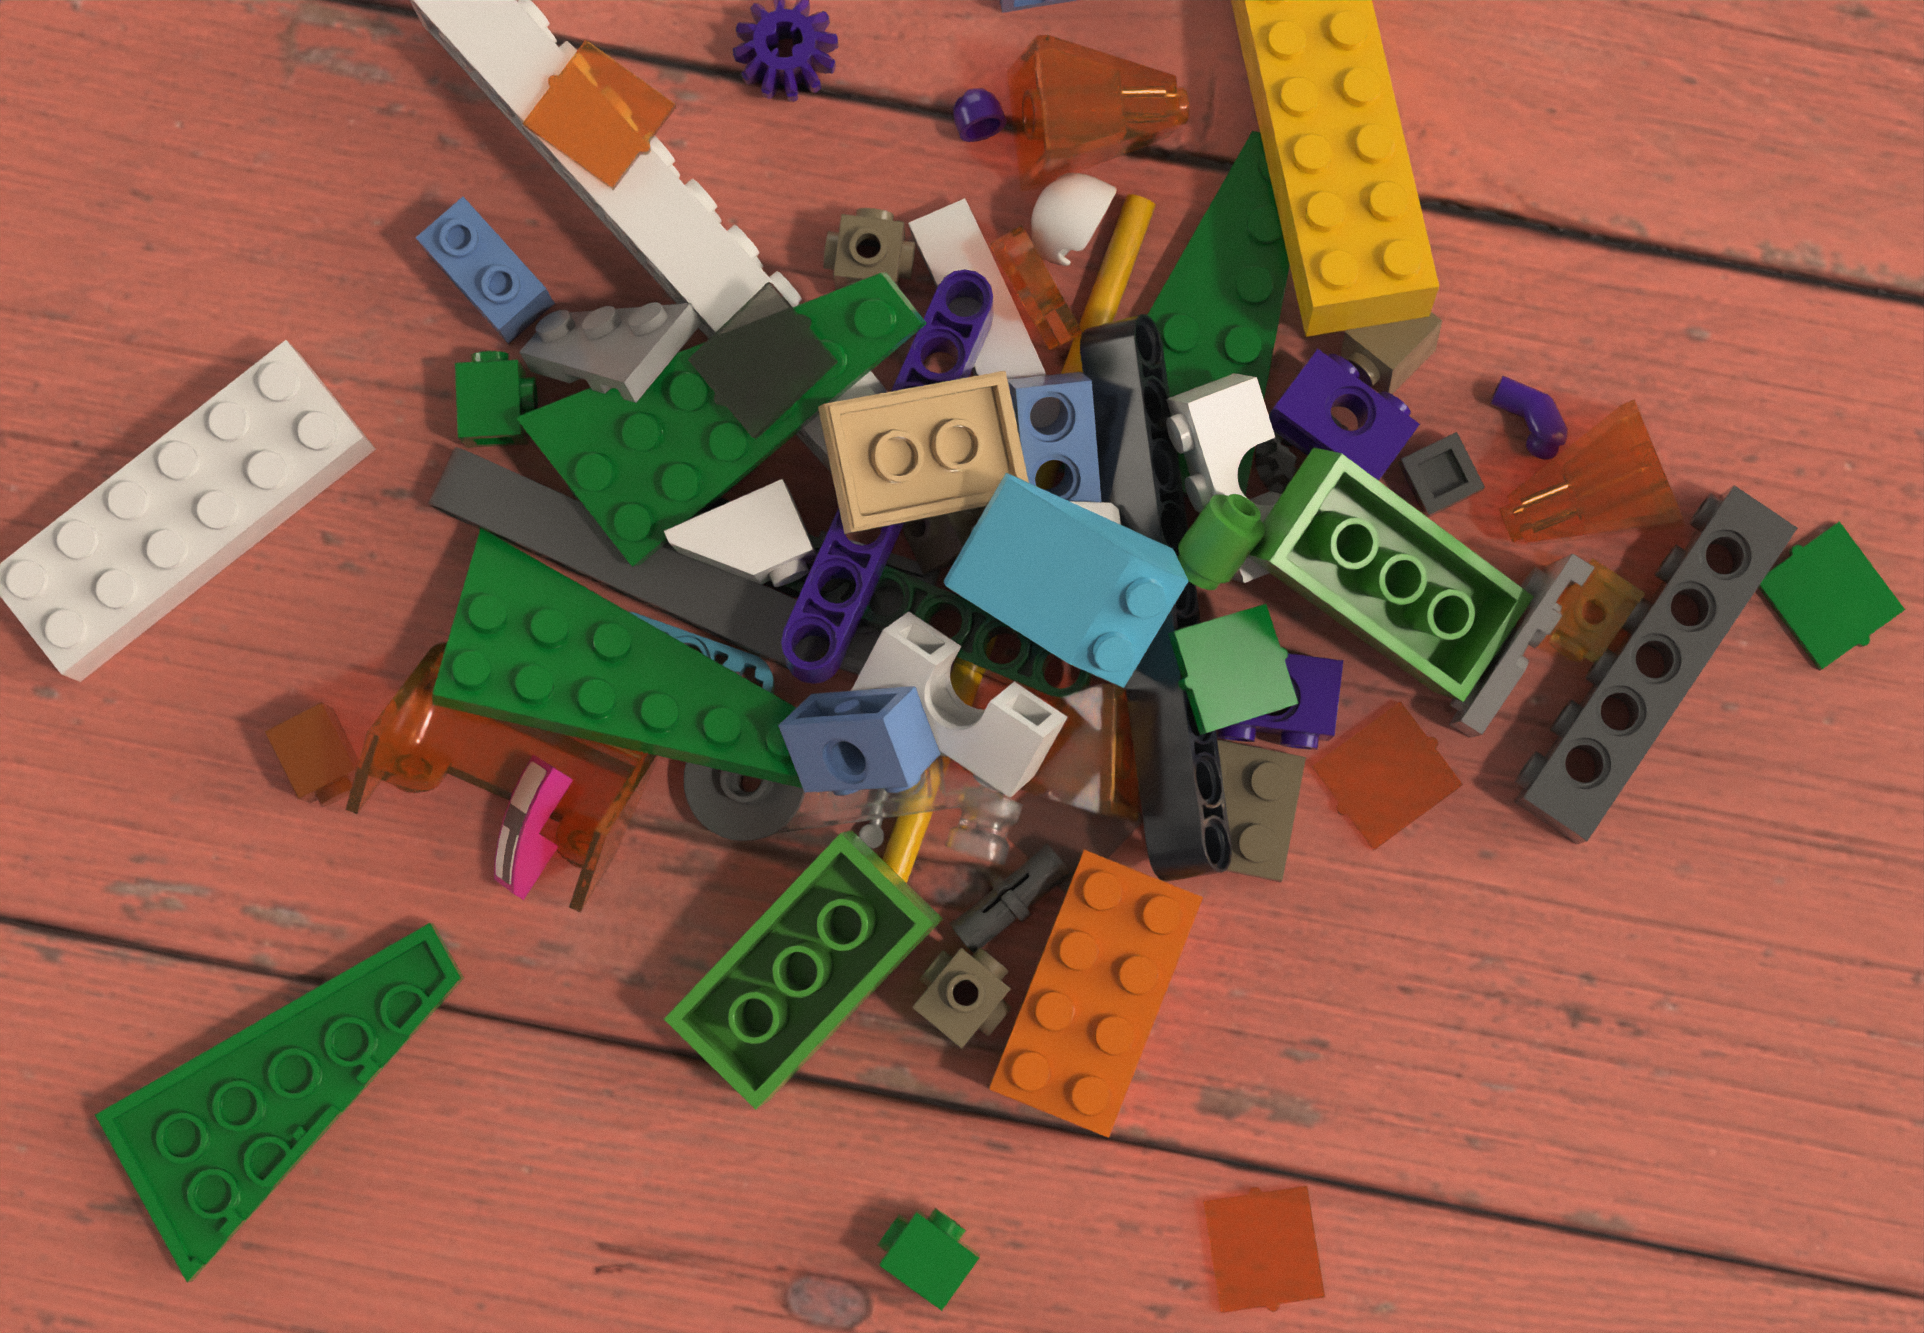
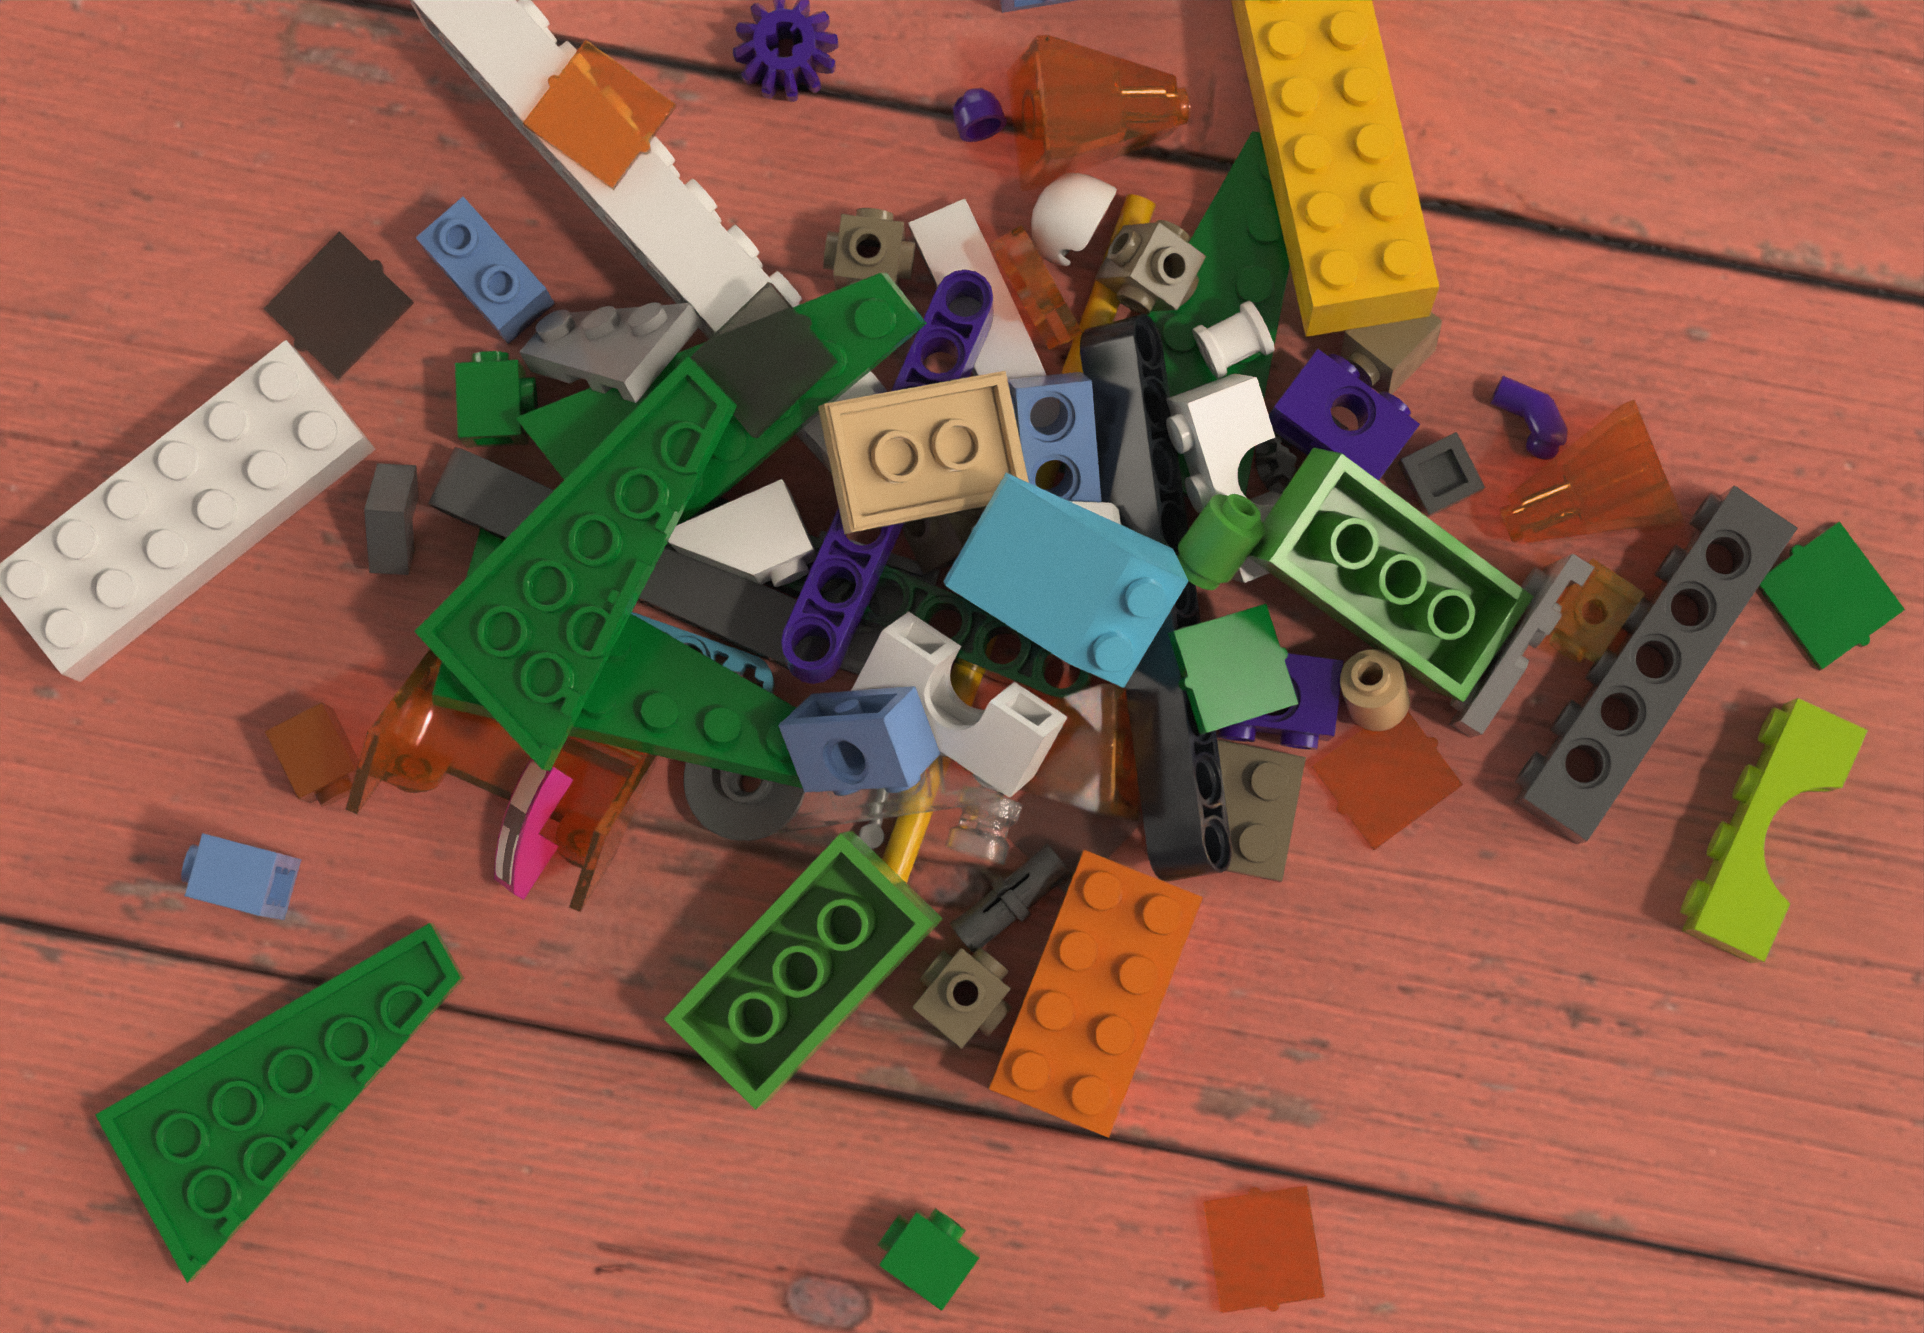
(240, 876): none -> medium blue brick
(338, 305): none -> clear smoke piece
(390, 518): none -> dark grey piece
(559, 589): none -> green wing
(1151, 267): none -> dark tan brick
(1233, 339): none -> white bush
(1375, 690): none -> tan brick
(1737, 901): none -> lime arch

